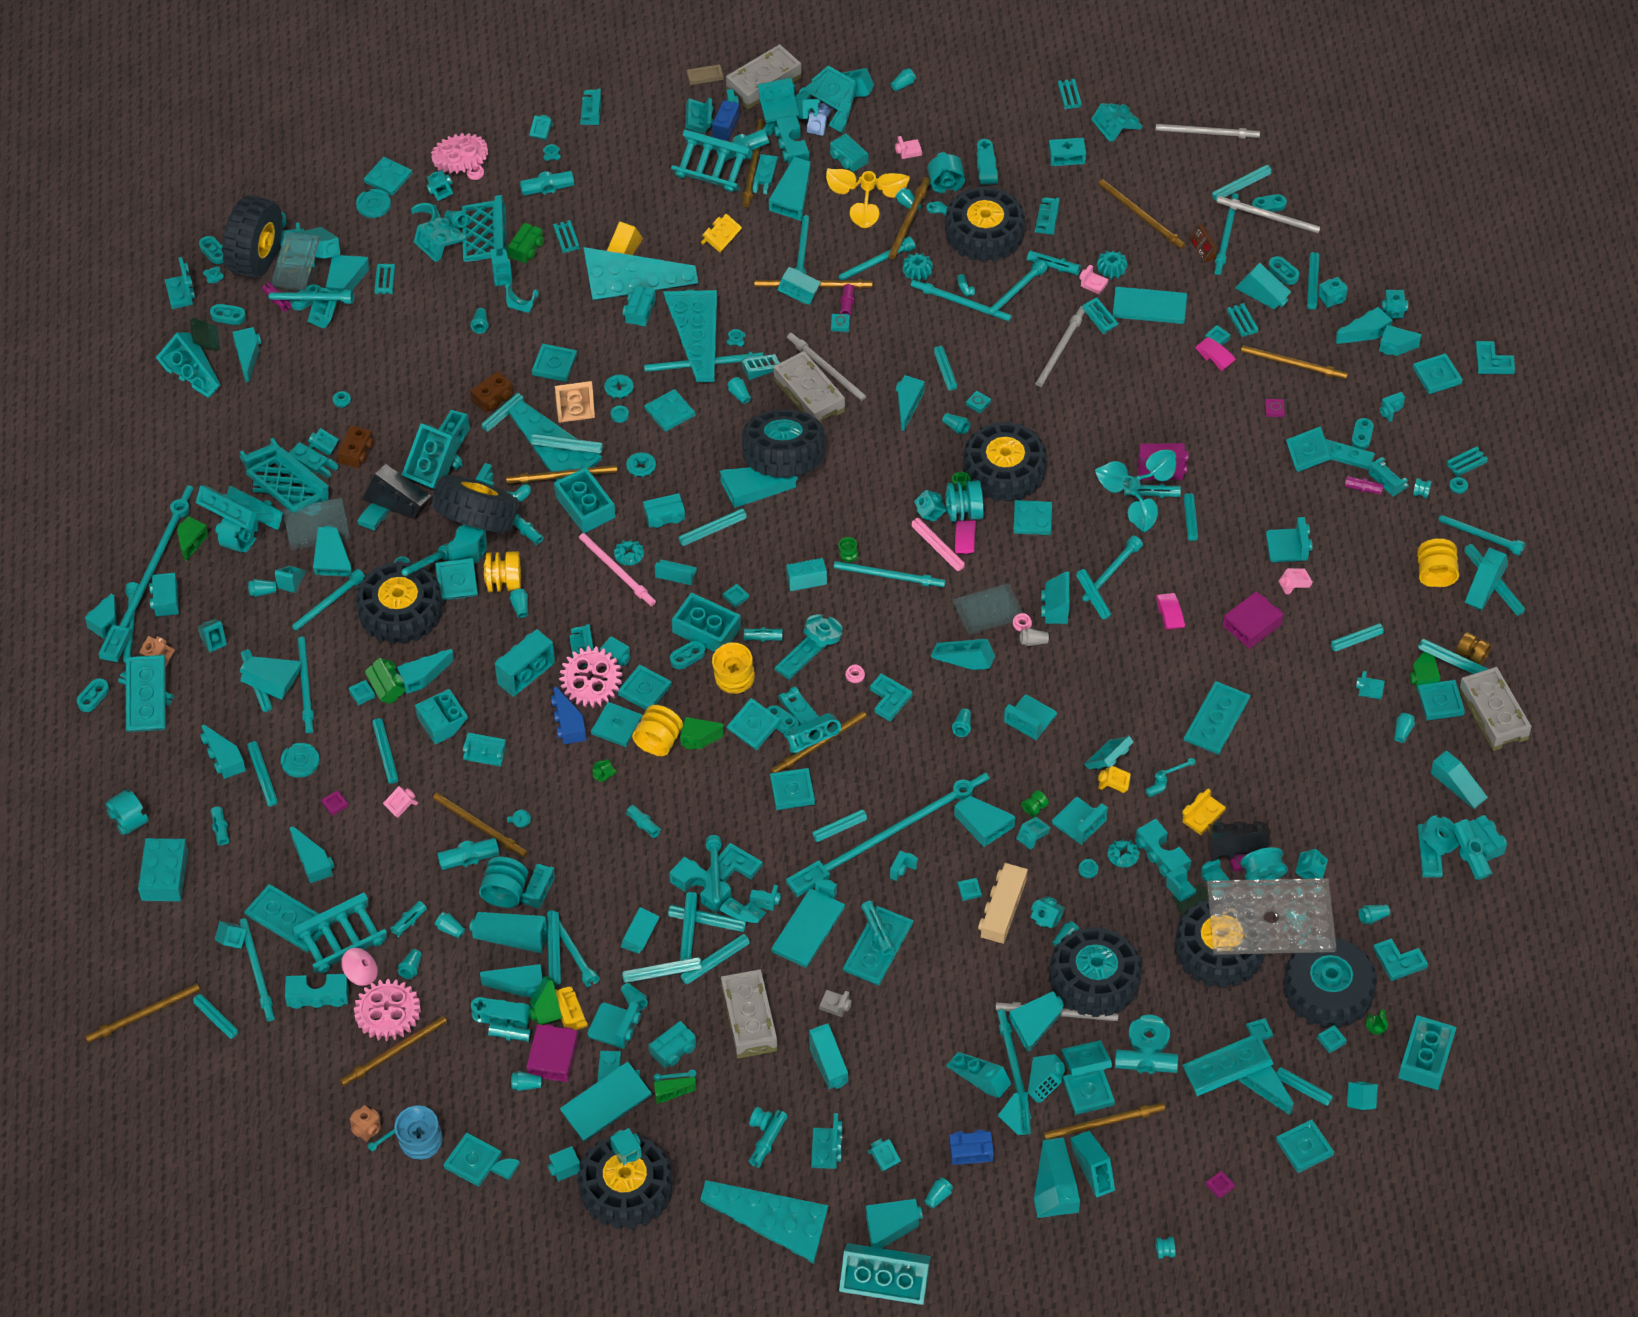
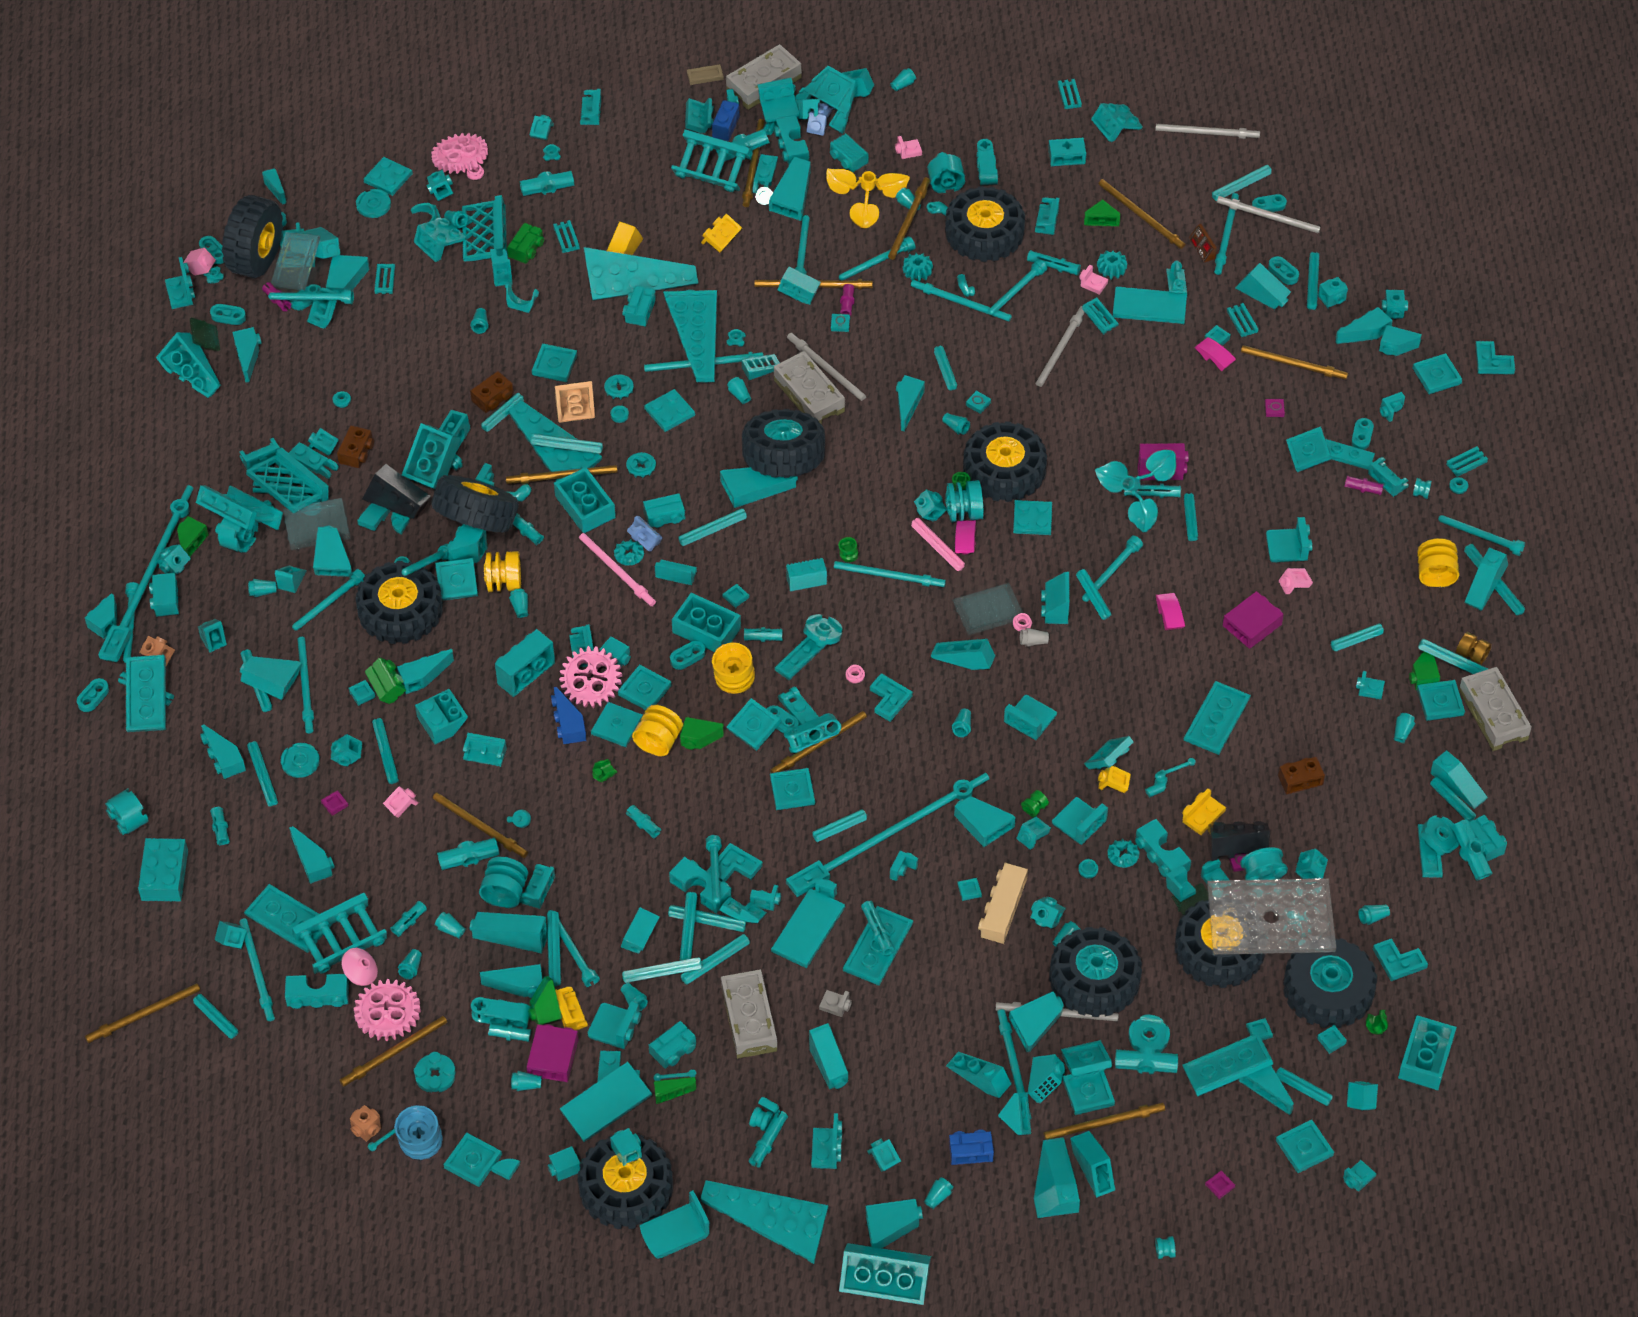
(173, 559): none -> teal brick
(199, 261): none -> bright pink brick
(273, 183): none -> teal slope
(346, 750): none -> teal brick
(399, 522): none -> teal tile
(435, 1061): none -> teal plate
(644, 534): none -> medium blue hips
(676, 1228): none -> teal piece
(763, 195): none -> tile
(768, 1105): none -> teal tile
(1102, 215): none -> green slope
(1176, 278): none -> teal hinge
(1301, 775): none -> reddish brown brick
(1358, 1176): none -> teal bracket
(1452, 799): none -> teal axle

